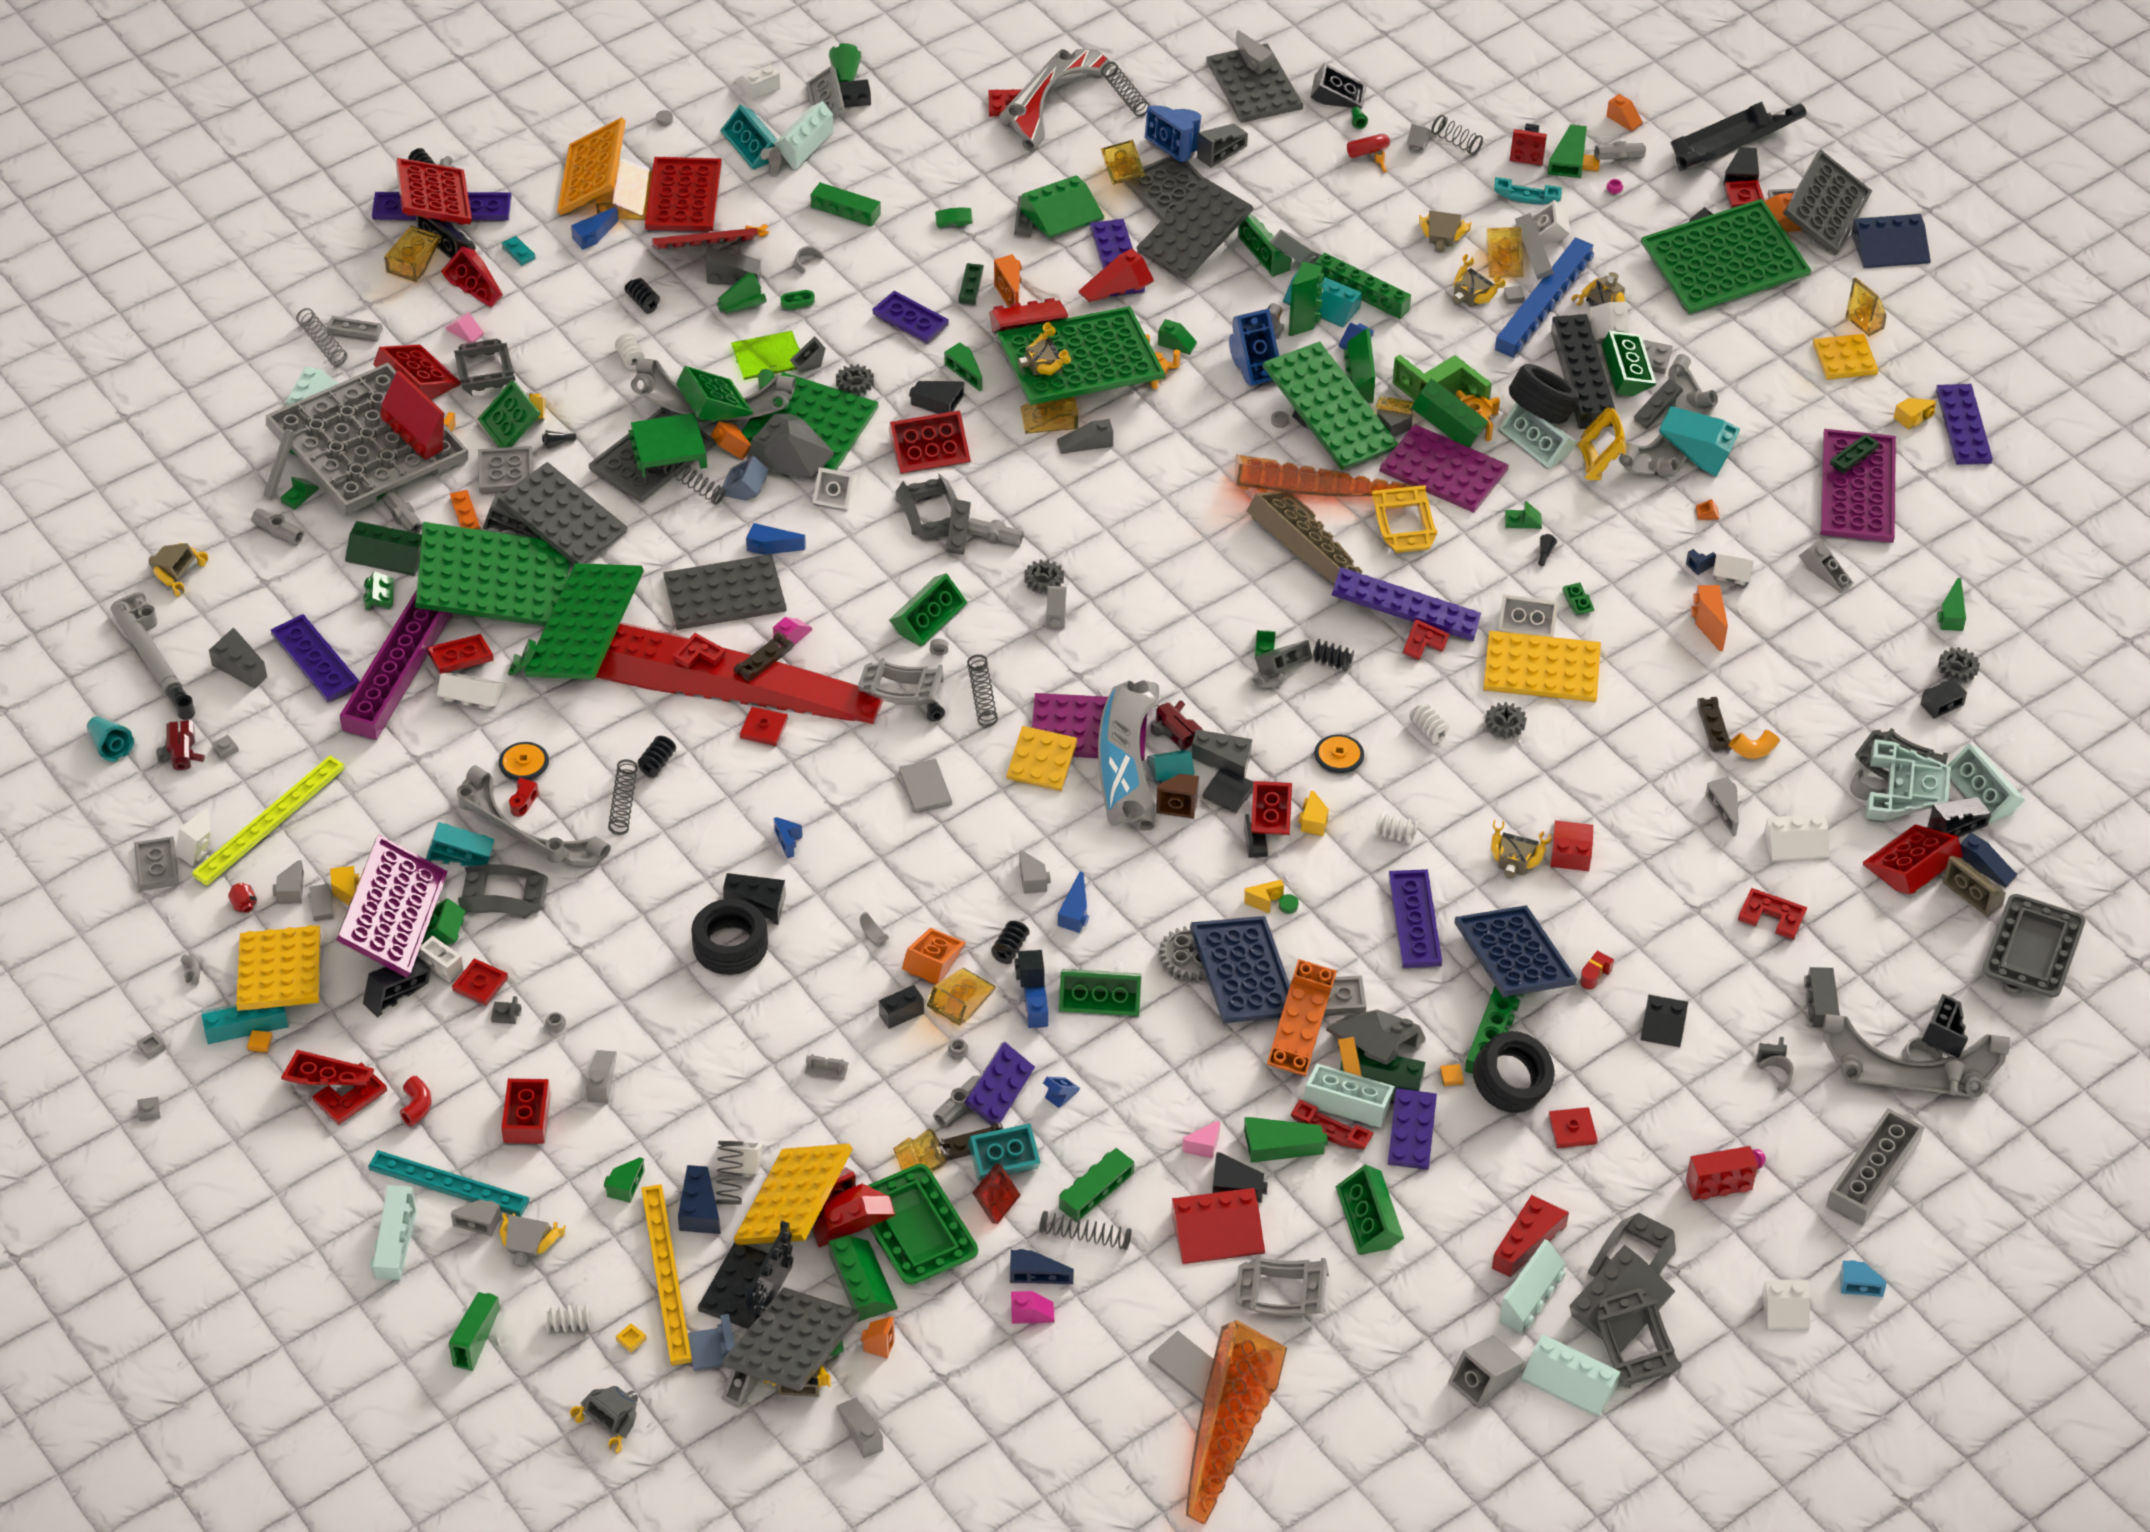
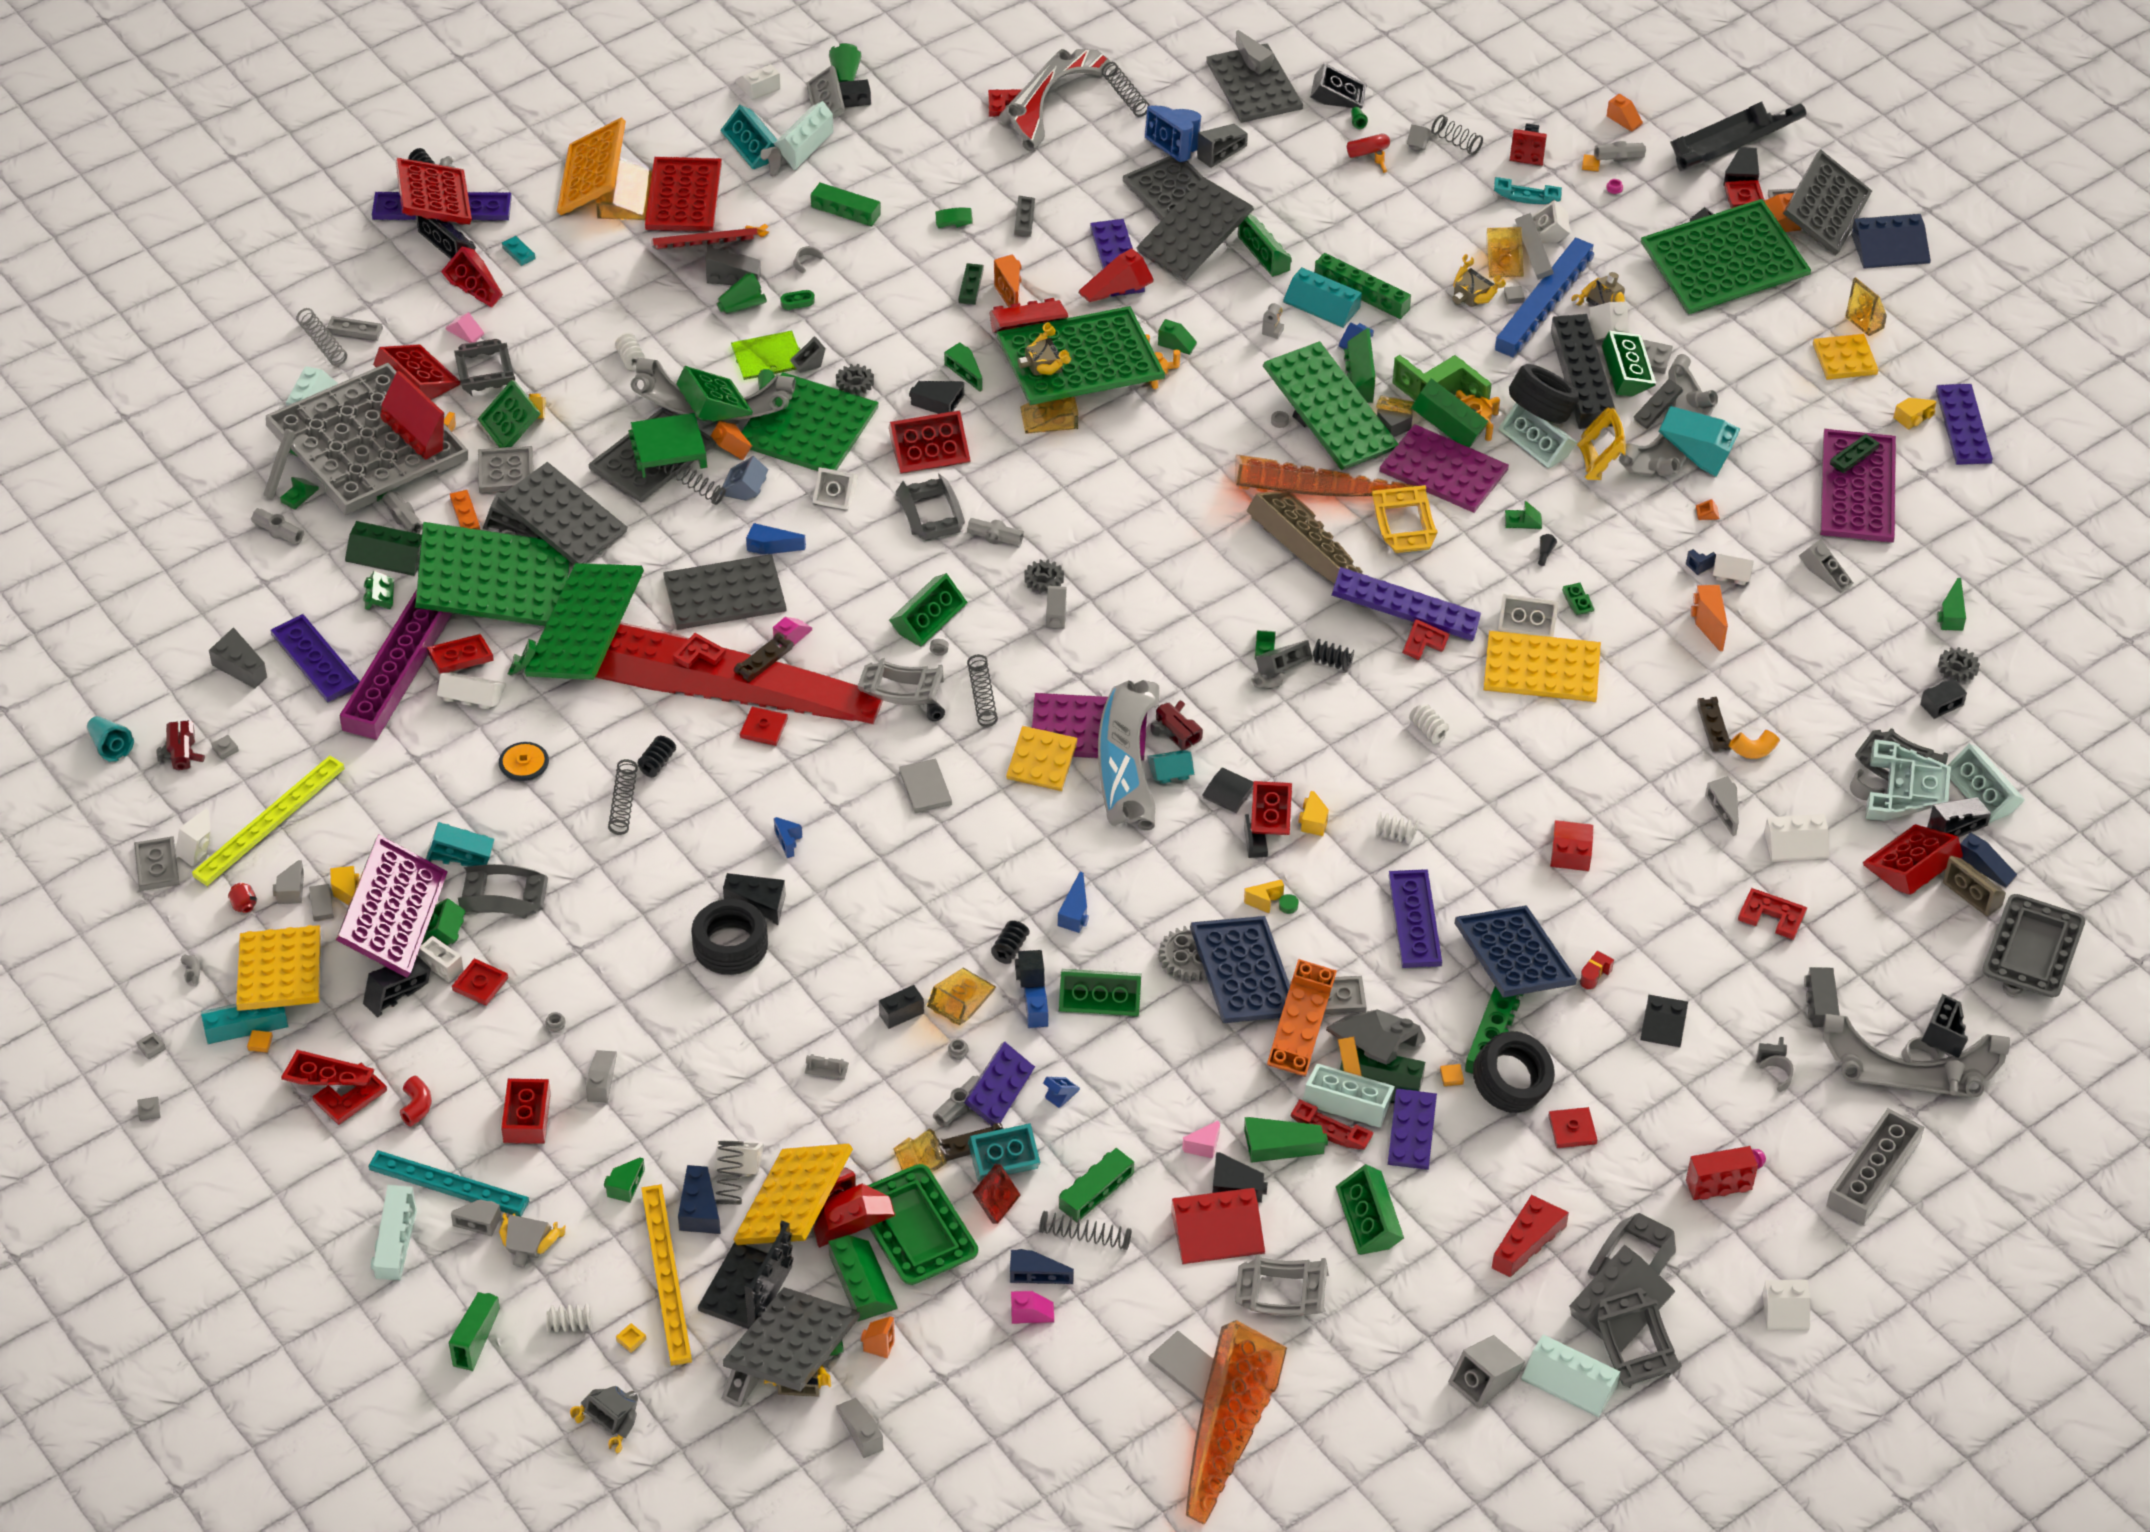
(135, 621): light grey piece -> none
(173, 561): dark tan torso -> none
(411, 253): clear yellow slope -> none
(477, 795): light grey panel -> none
(506, 1012): dark grey bracket -> none
(524, 797): red leg -> none
(553, 438): black cone -> none
(593, 229): blue slope -> none
(642, 295): black piece -> none
(664, 117): light grey tile -> none
(711, 1345): sand blue bracket -> none
(790, 447): dark grey wedge -> none
(872, 930): light grey helmet -> none
(910, 316): dark purple plate -> none
(932, 955): orange slope -> none
(958, 526): dark grey plate -> none
(1033, 874): light grey slope -> none
(1061, 206): green slope -> none
(1088, 437): dark grey slope -> none
(1122, 162): clear yellow slope -> none
(1178, 796): reddish brown slope -> none
(1222, 751): dark grey wedge -> none
(1253, 344): blue brick -> none
(1296, 247): light grey slope -> none
(1305, 298): green slope -> none
(1339, 753): light orange wheel -> none
(1443, 228): dark tan torso -> none
(1505, 720): dark grey gear -> none
(1516, 852): torso -> none
(1532, 1288): light aqua slope -> none
(1569, 154): green slope -> none
(1860, 1279): dark azure slope -> none

